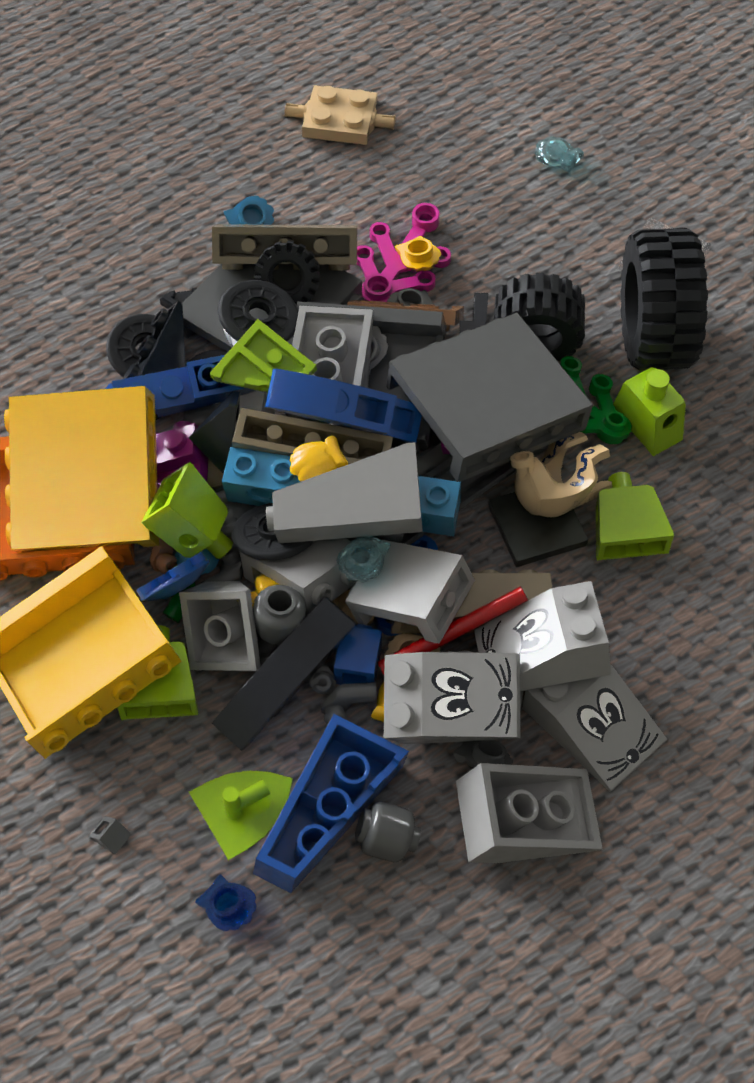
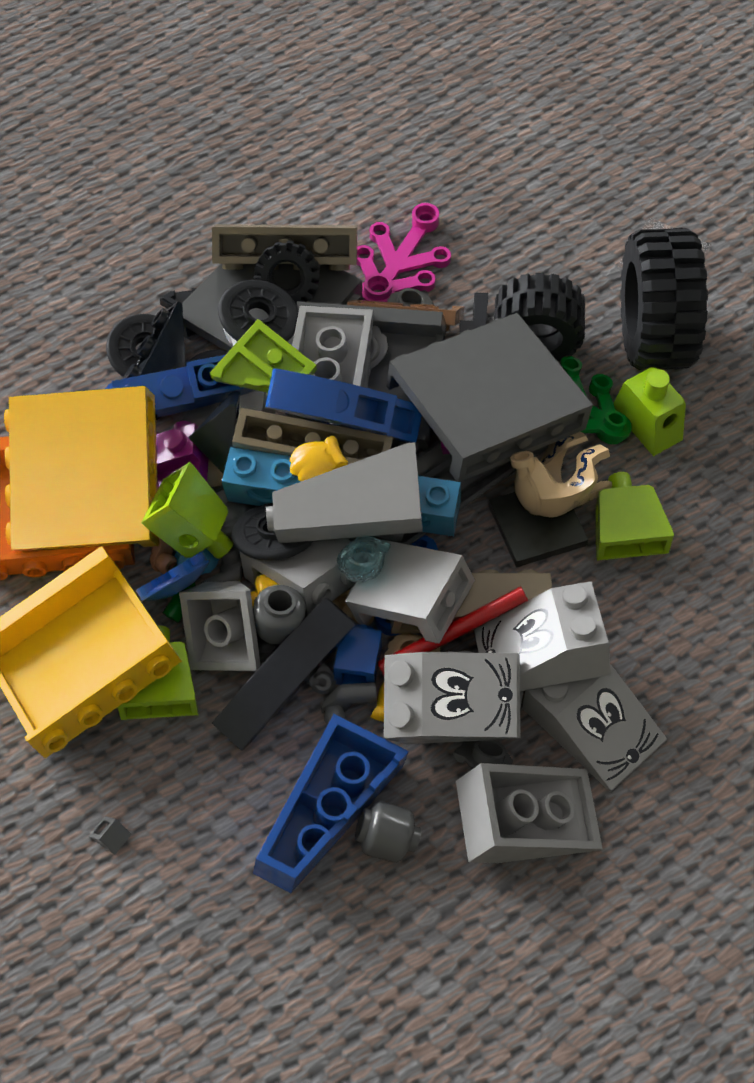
(228, 904): clear blue animal -> none
(242, 807): lime shield -> none
(251, 211): dark azure animal -> none
(340, 115): tan plate -> none
(418, 254): yellow animal -> none
(558, 153): clear light blue animal -> none

